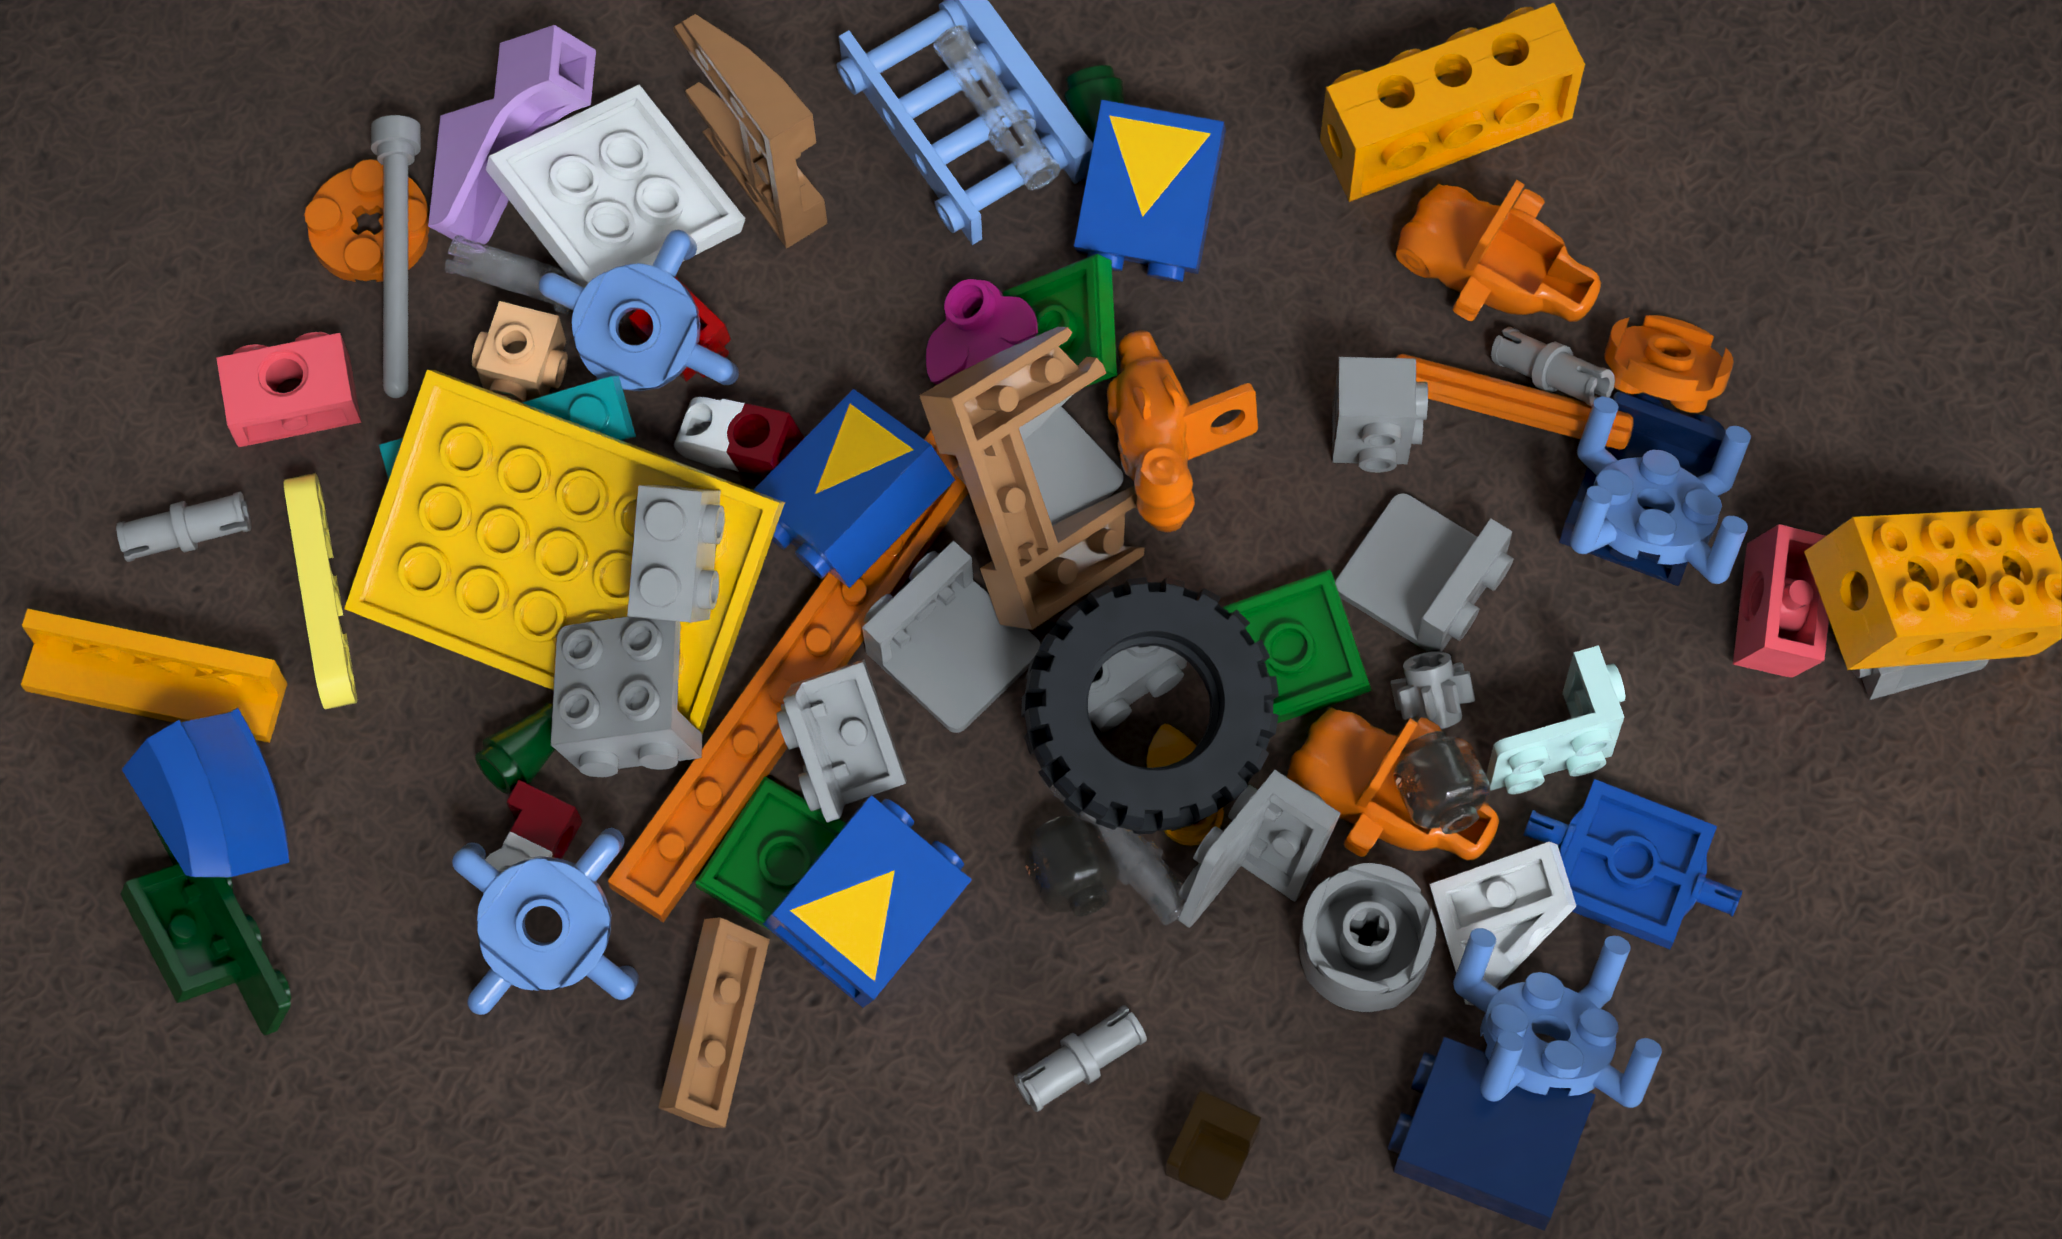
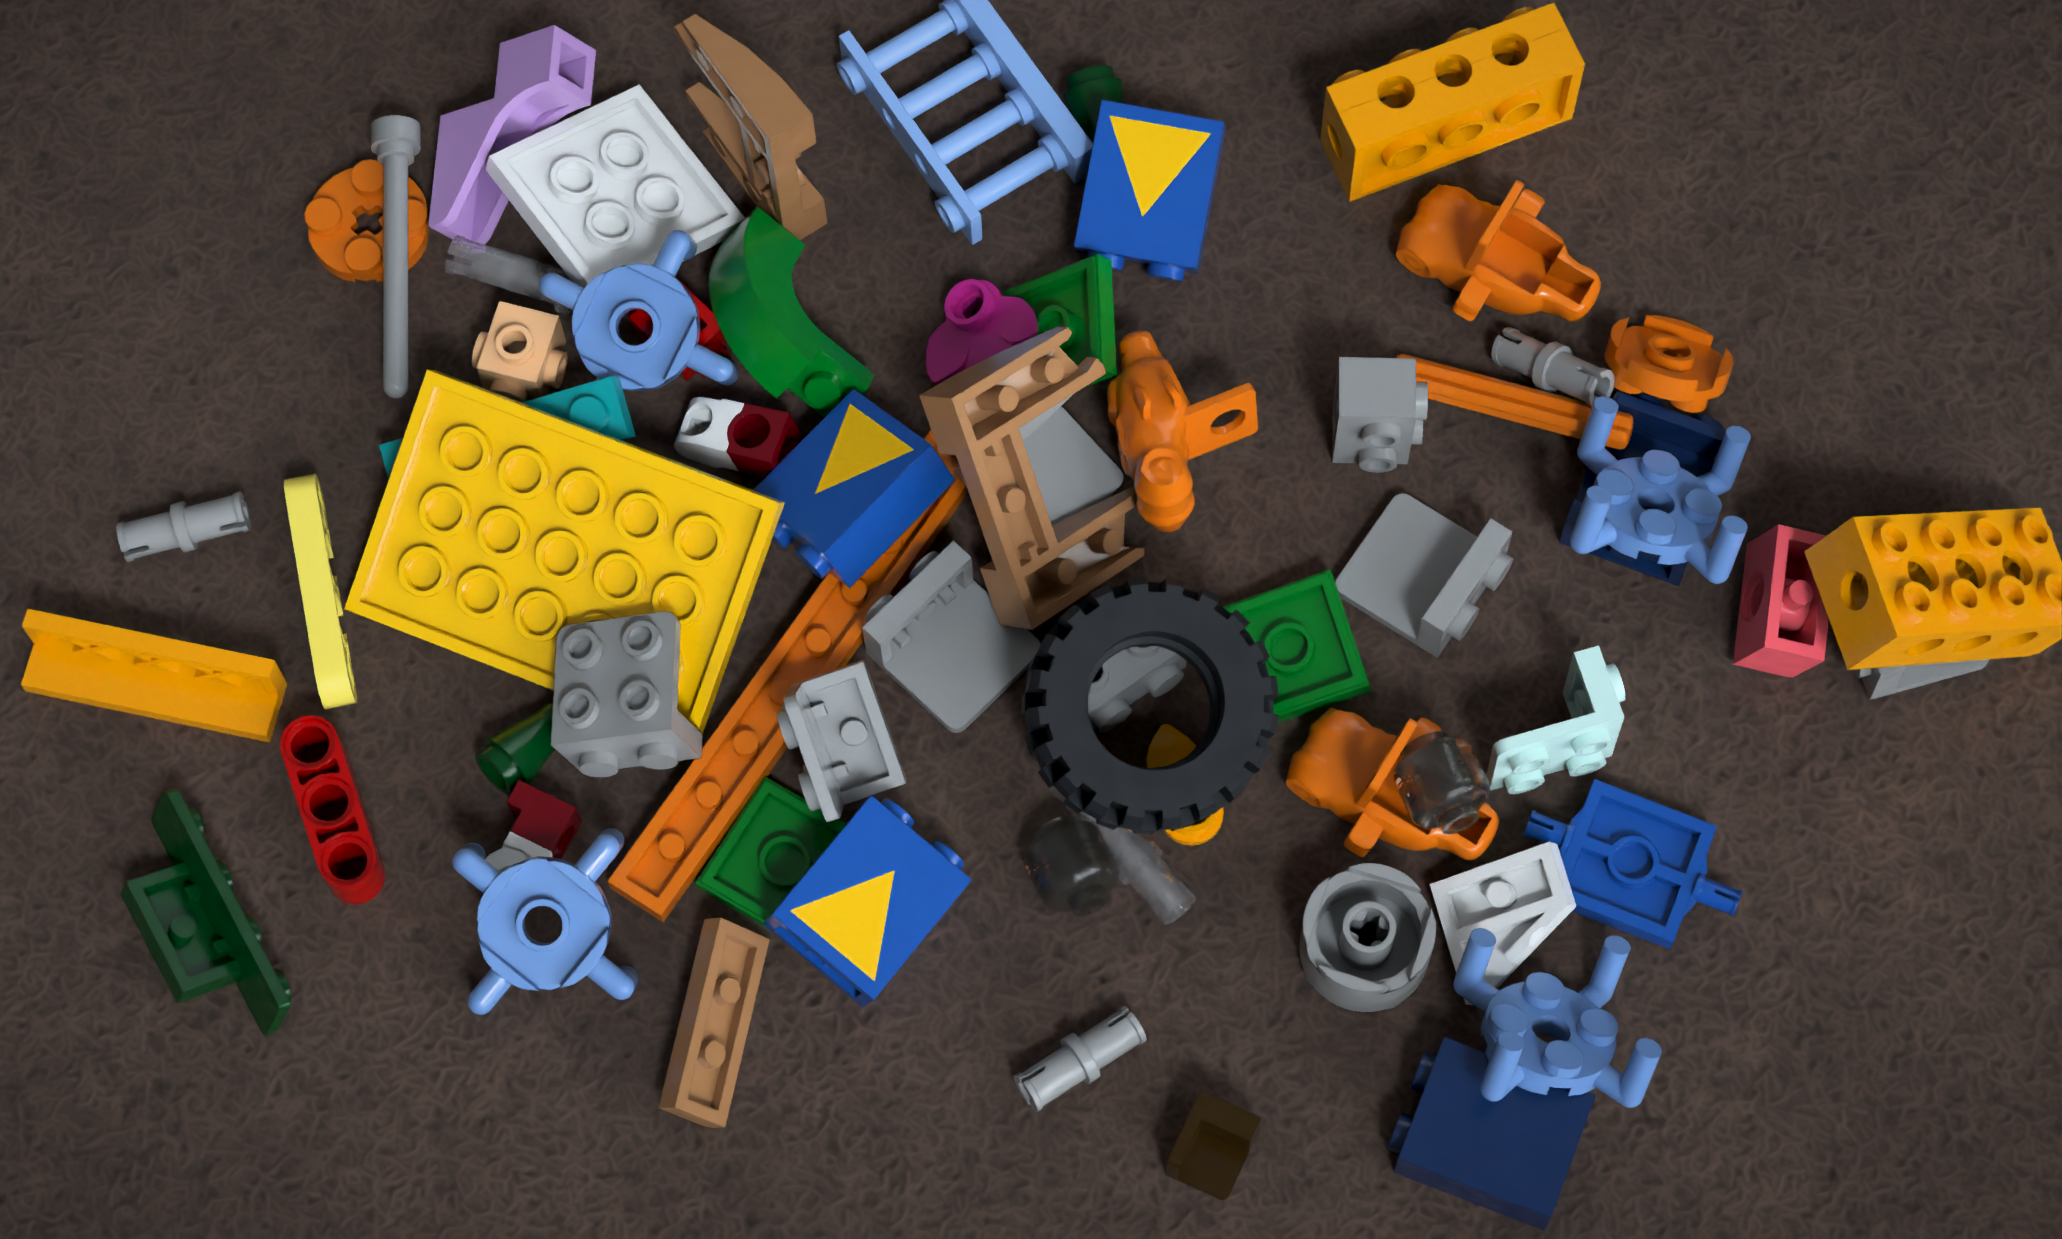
(211, 796): blue slope -> none
(316, 786): none -> red beam
(319, 403): coral brick -> none
(675, 553): light grey brick -> none
(767, 325): none -> green arch
(1030, 160): clear pin -> none
(1272, 834): light grey bracket -> none
(1433, 689): light grey gear -> none

